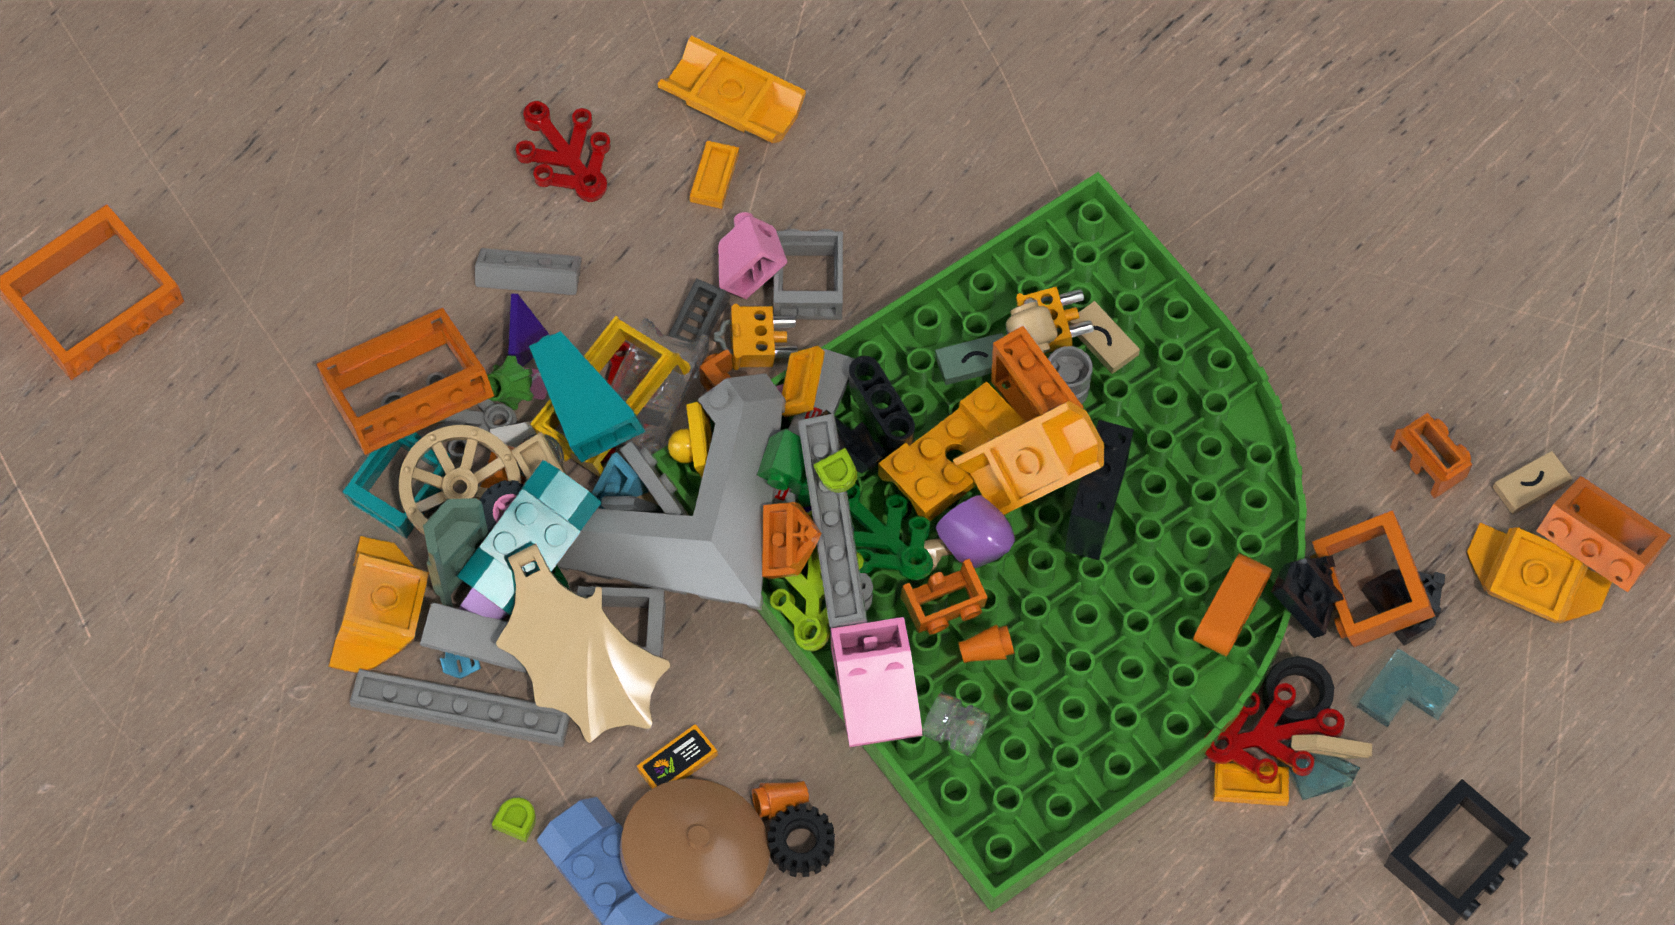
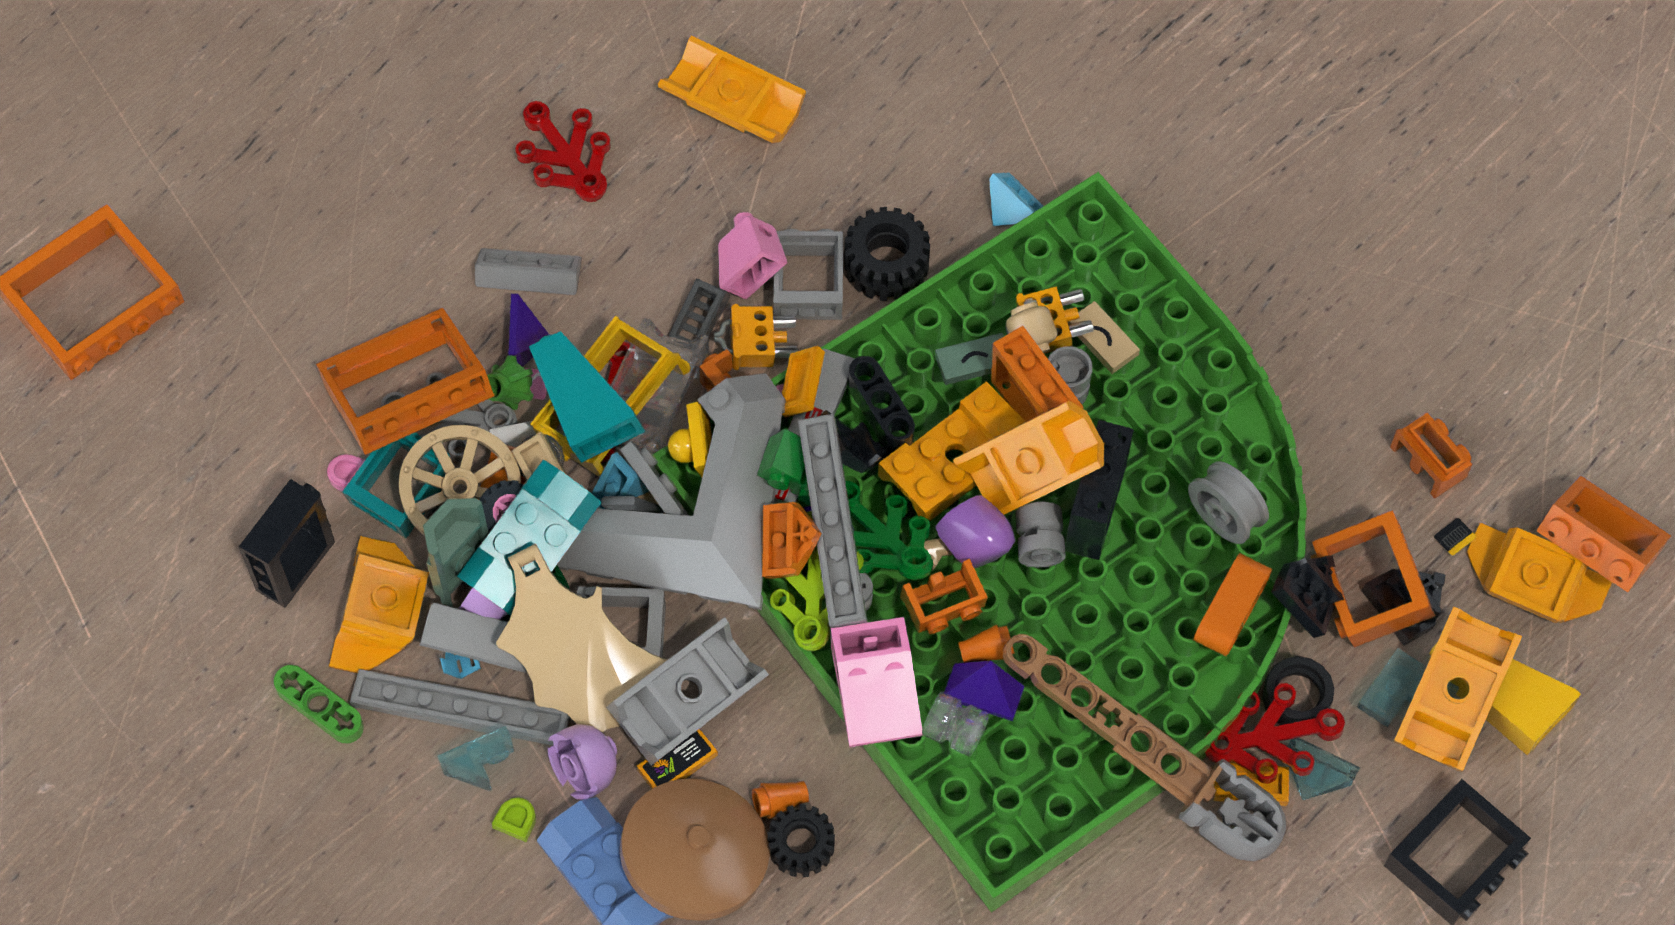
(287, 542): none -> black window
(313, 689): none -> bright green beam
(343, 469): none -> bright pink tile
(467, 760): none -> clear light blue slope
(584, 759): none -> lavender cylinder
(657, 711): none -> light grey piece
(714, 174): light orange tile -> none
(837, 471): lime tile -> none
(893, 231): none -> black tyre
(986, 688): none -> dark purple slope
(1010, 200): none -> medium azure slope
(1040, 534): none -> light grey wheel
(1228, 502): none -> light grey wheel
(1254, 834): none -> medium nougat piece
(1331, 746): tan tile -> none
(1447, 726): none -> light orange piece
(1455, 536): none -> black sticker
(1526, 704): none -> yellow slope
(1532, 482): tan tile -> none

